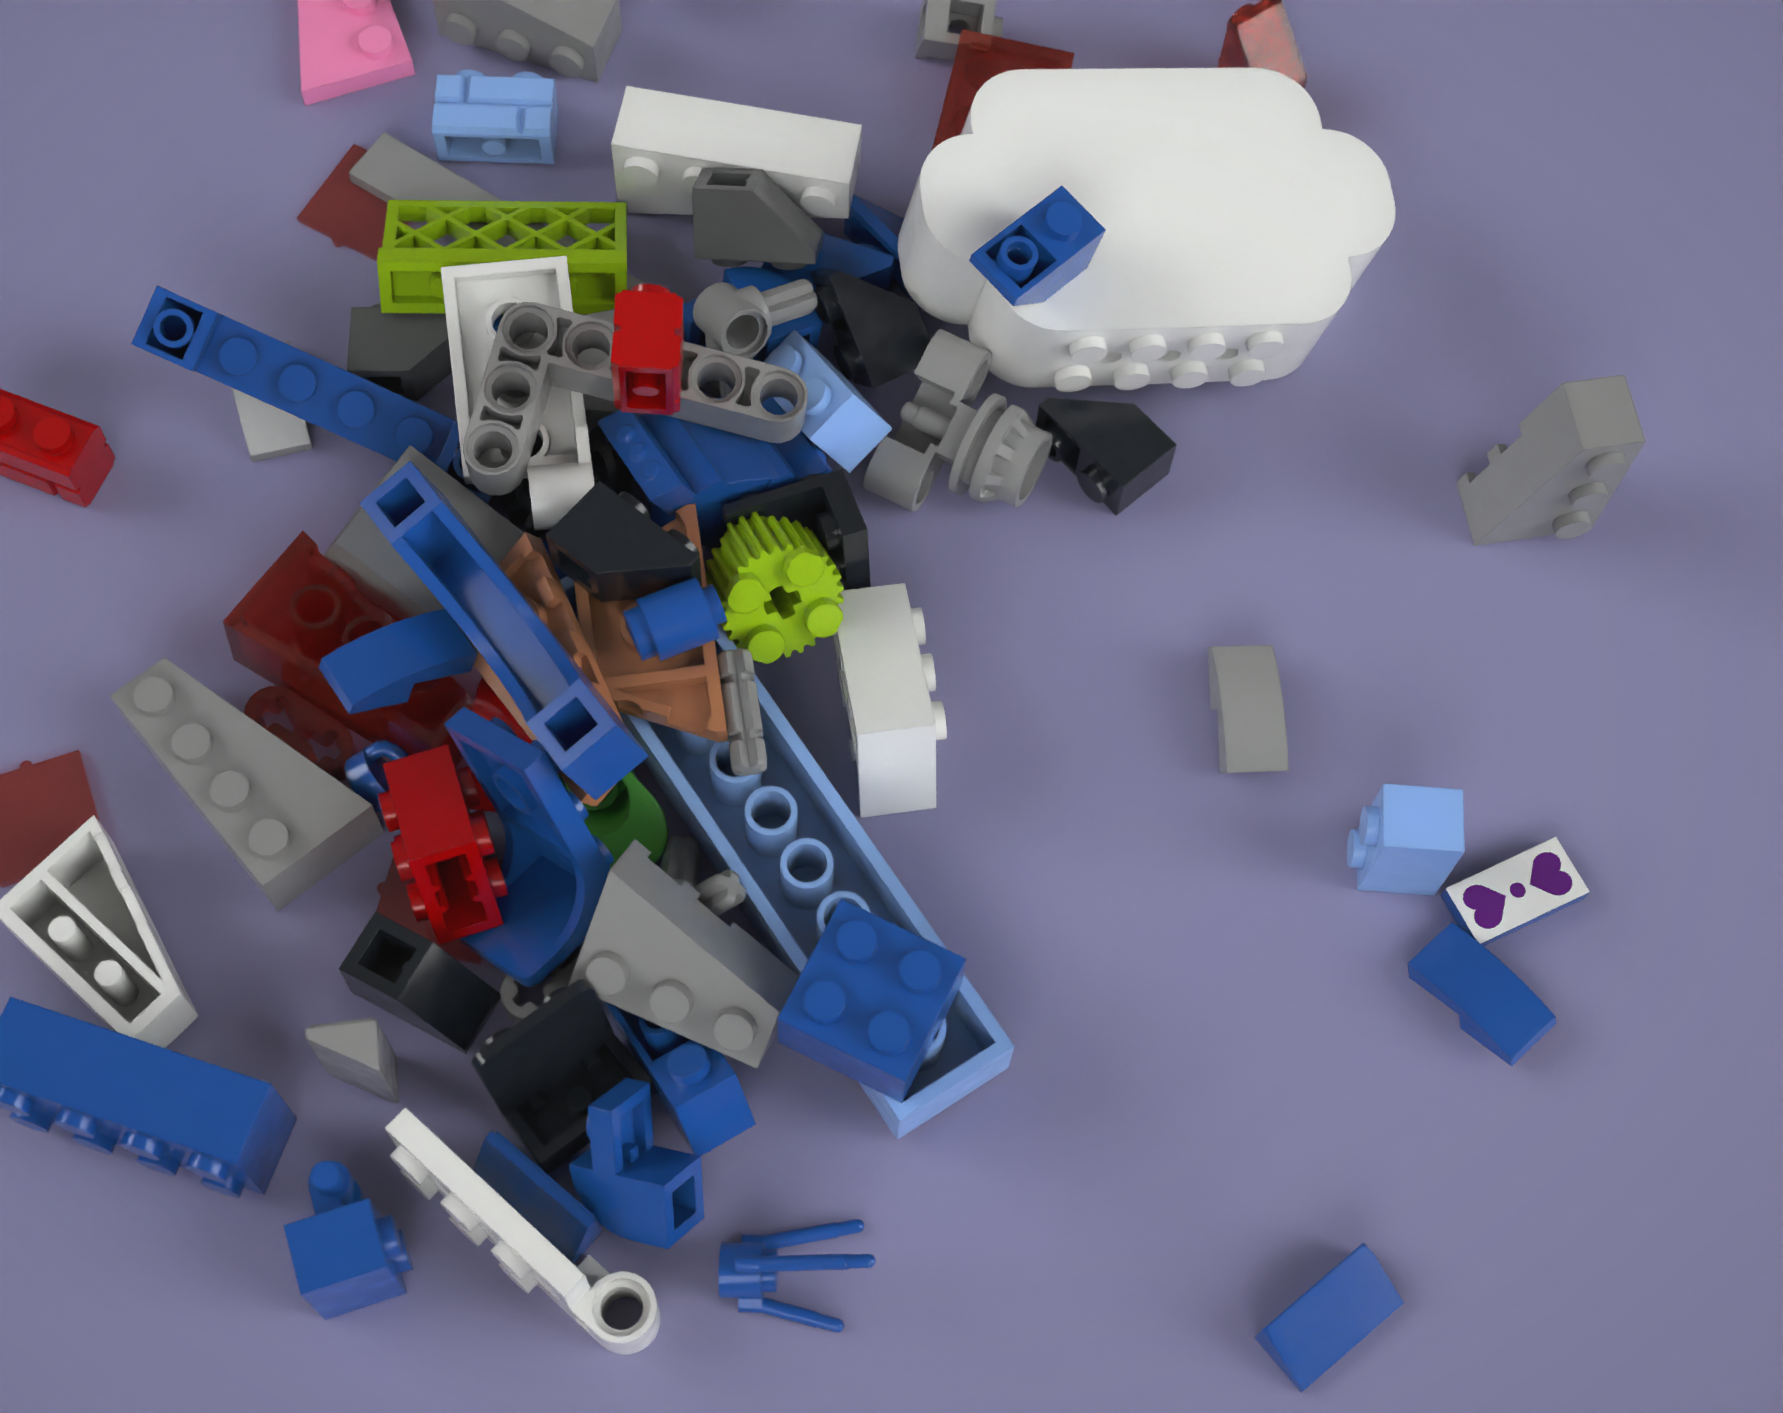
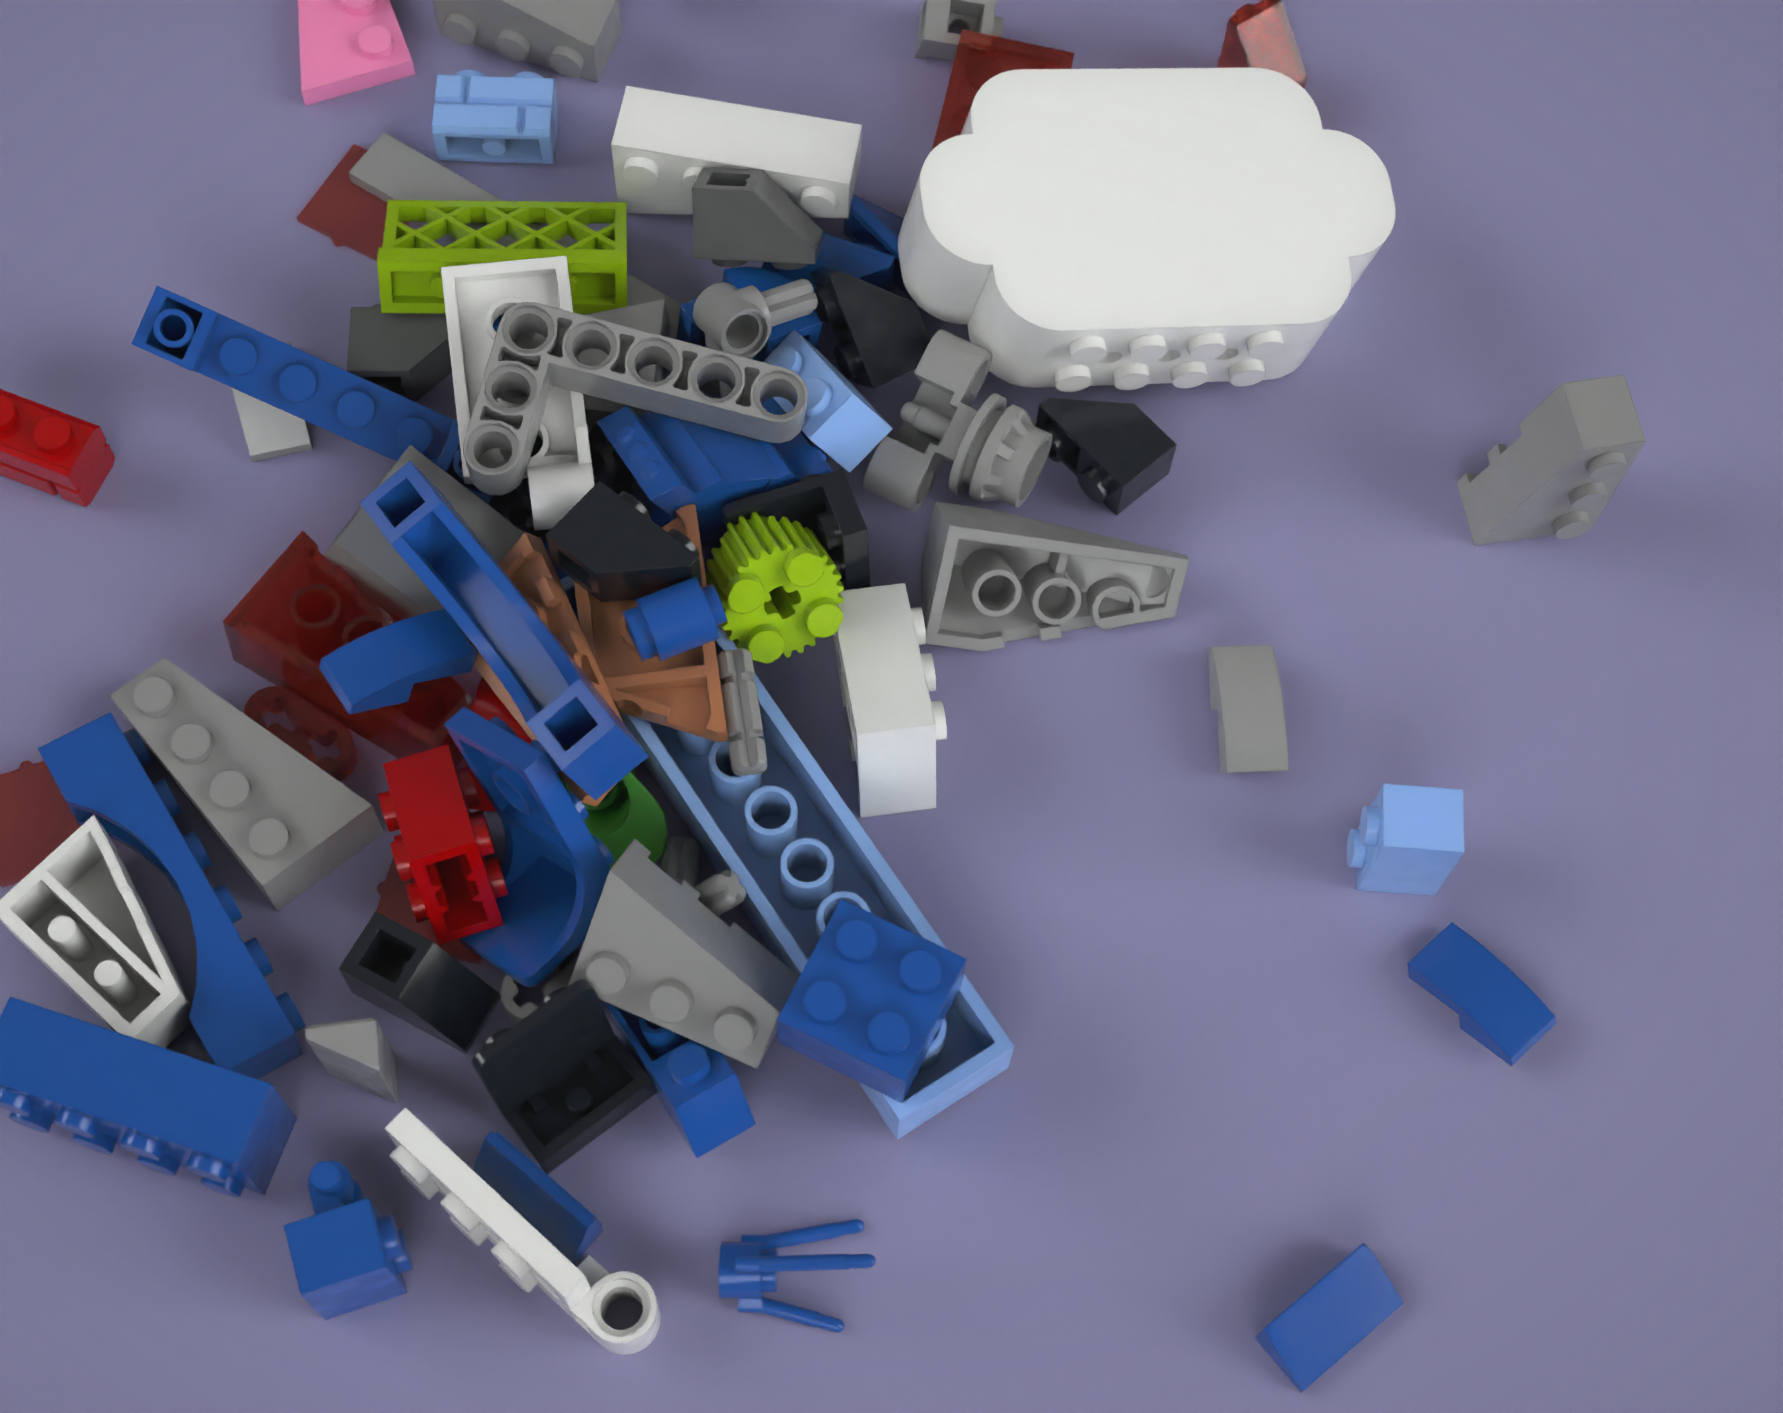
(232, 1003): none -> blue arch
(367, 773): blue tile -> none
(627, 1180): blue brick -> none
(647, 350): red brick -> none
(1021, 578): none -> light grey wedge
(1040, 250): blue slope -> none
(1515, 892): tile -> none

